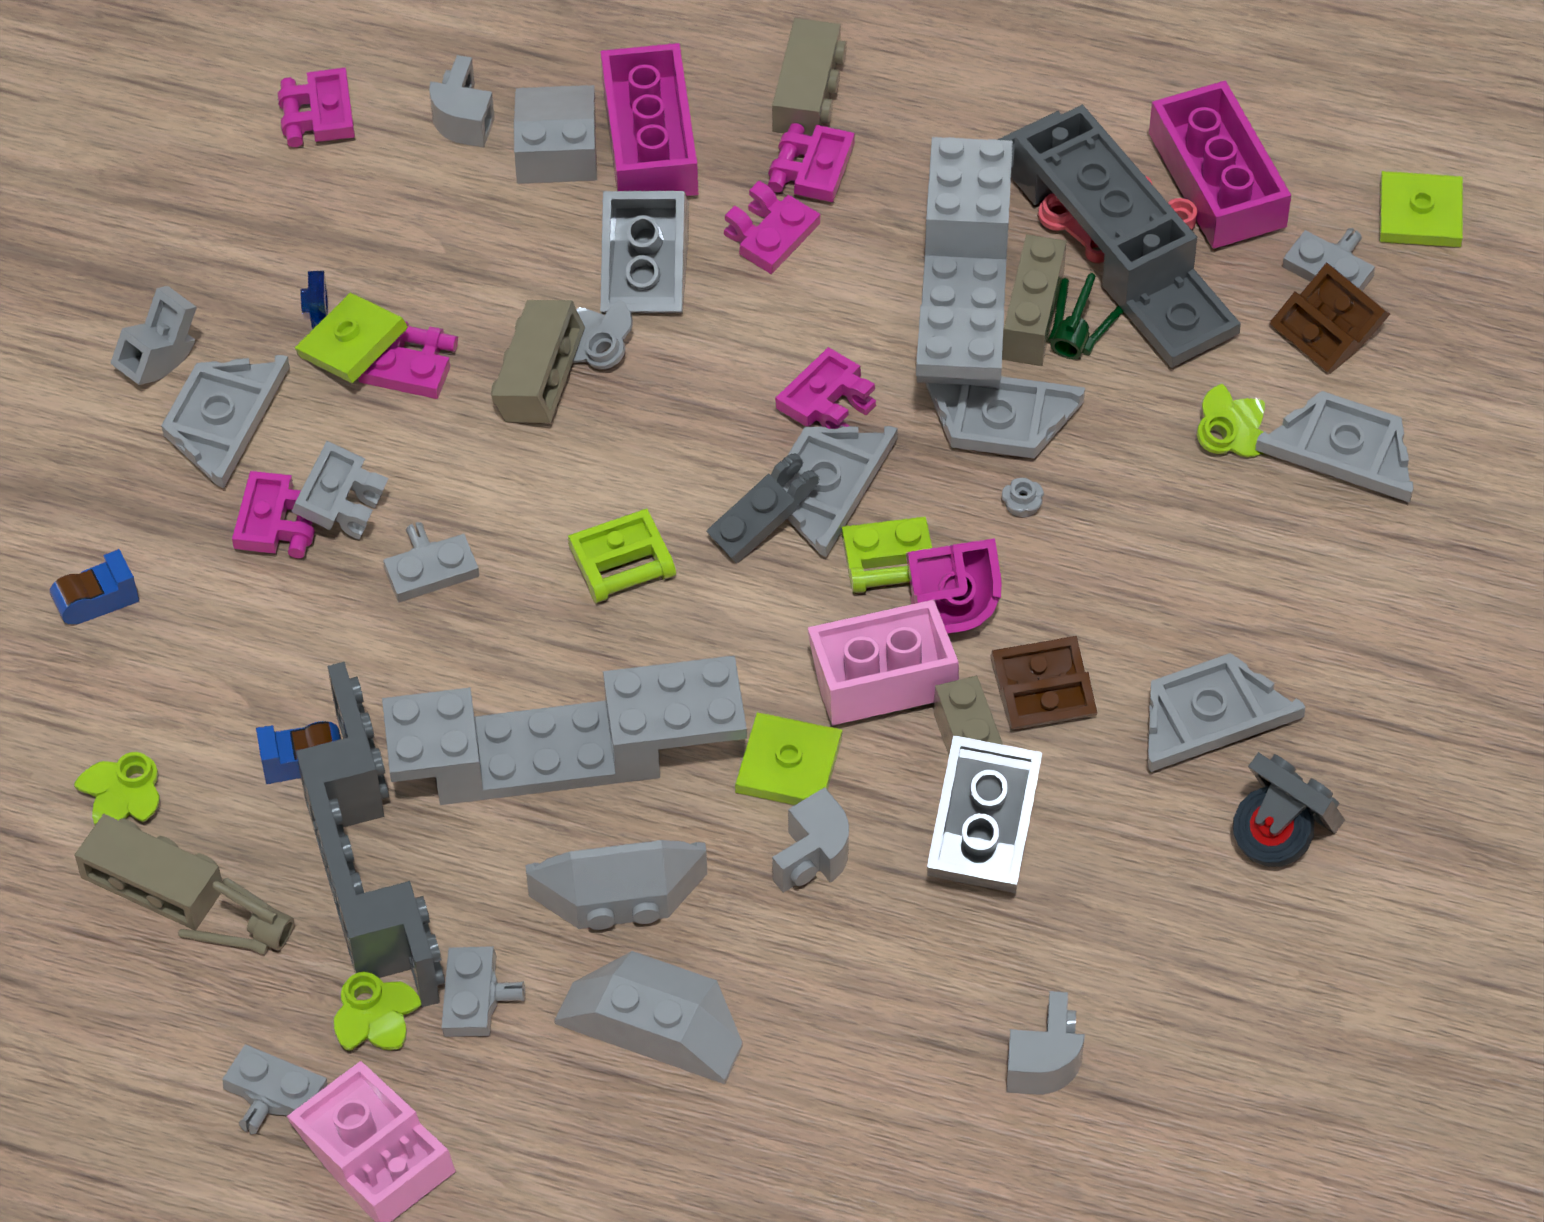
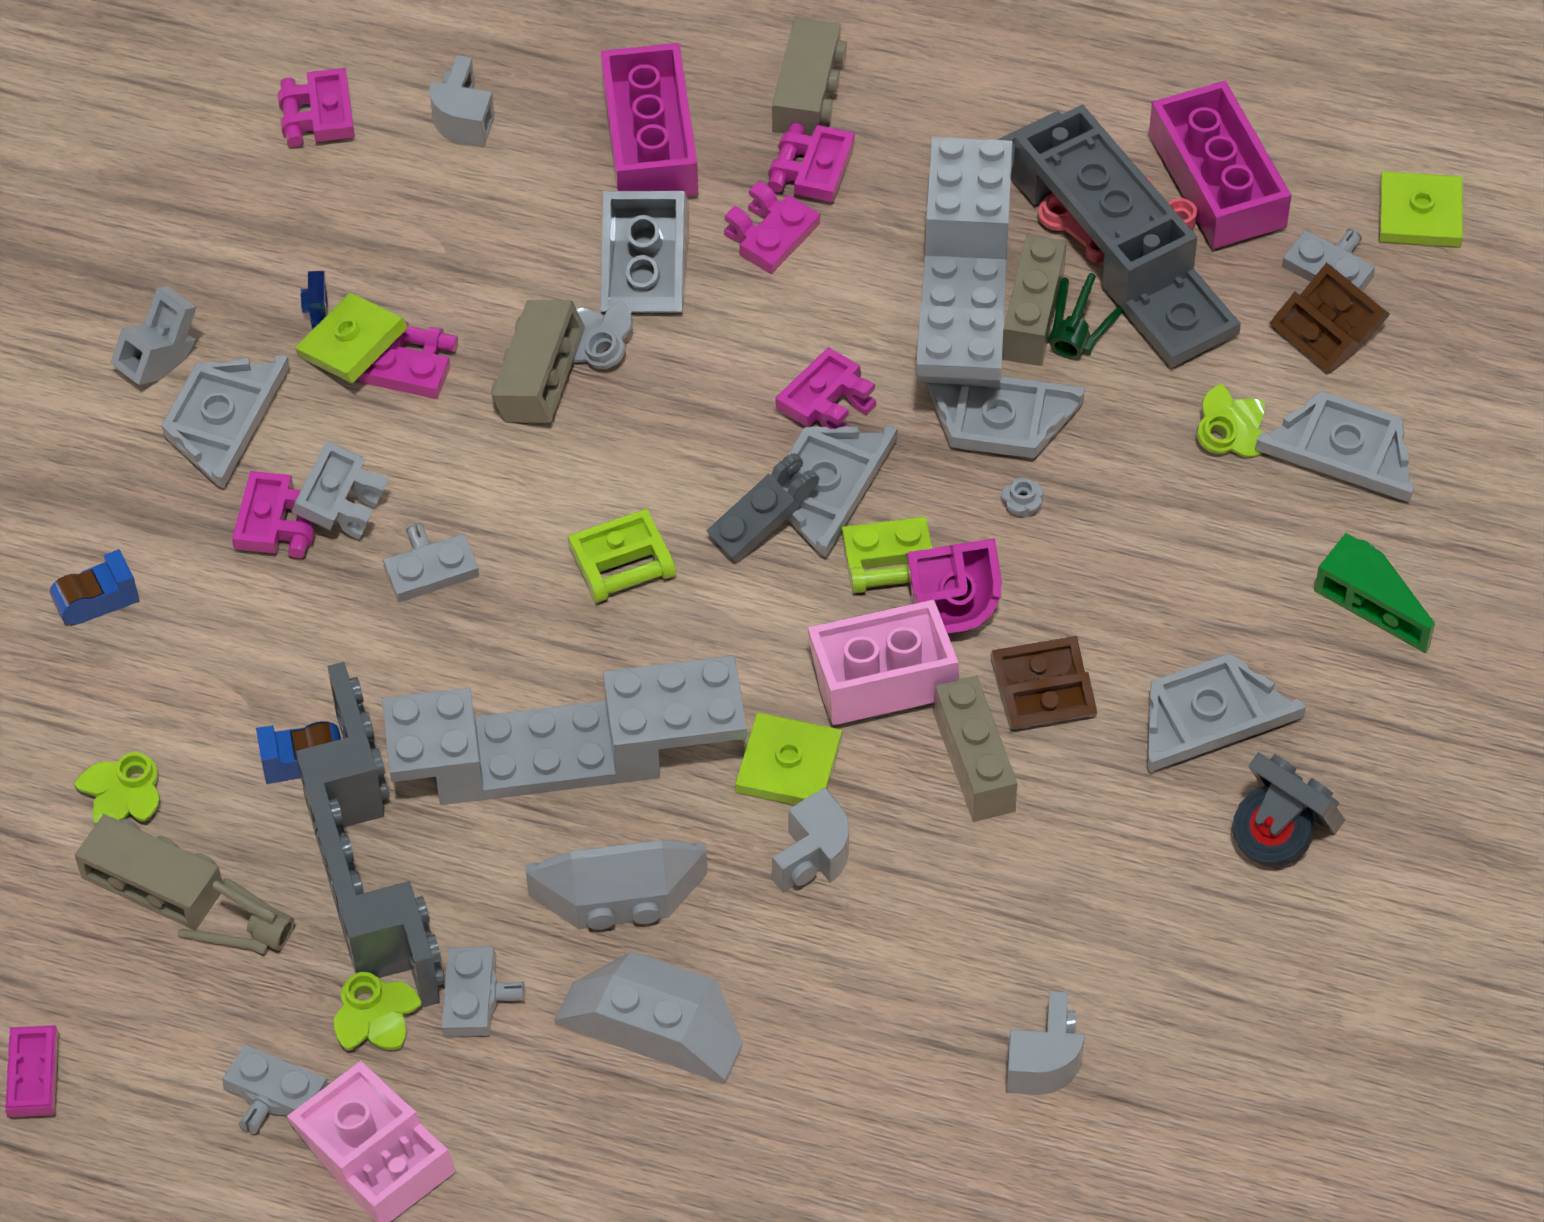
(31, 1071): none -> dark pink plate
(555, 134): light grey slope -> none
(984, 814): slope -> none
(1371, 588): none -> green slope

